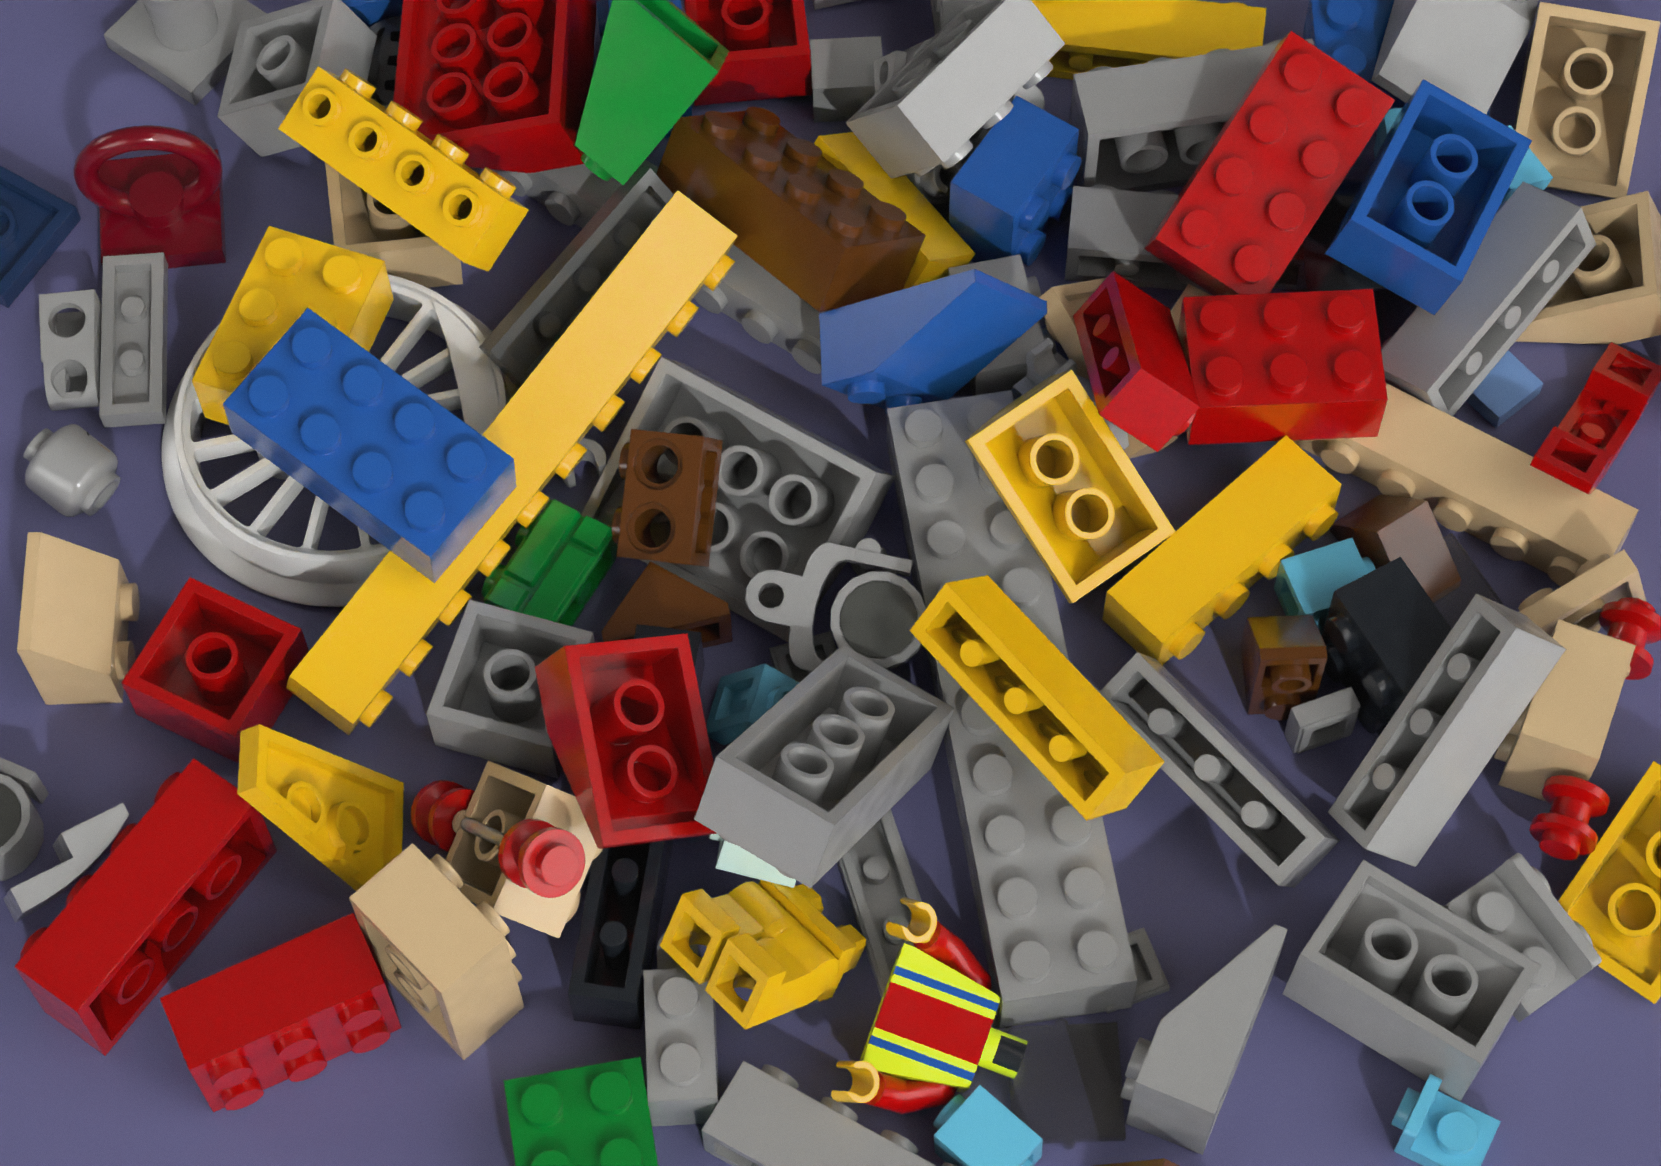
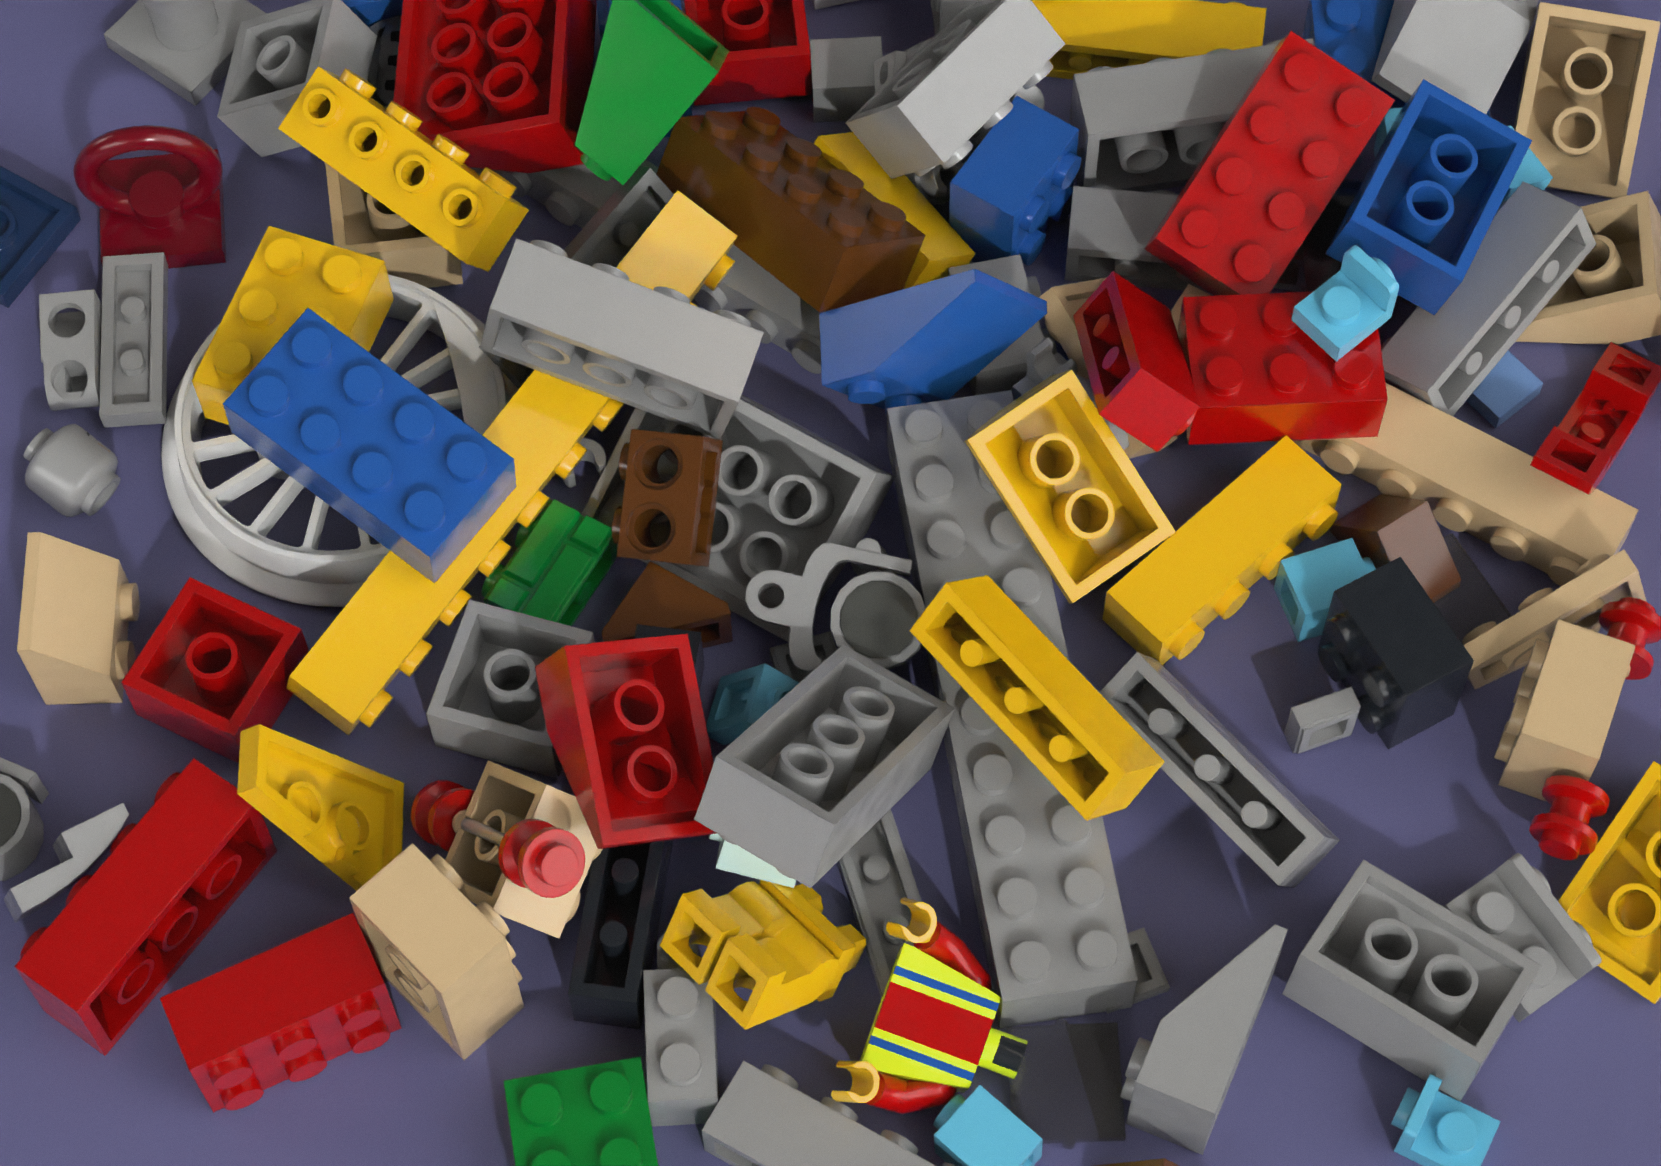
(620, 337): none -> light grey brick
(1281, 663): reddish brown slope -> none
(1348, 304): none -> medium azure bracket
(1446, 730): light grey brick -> none

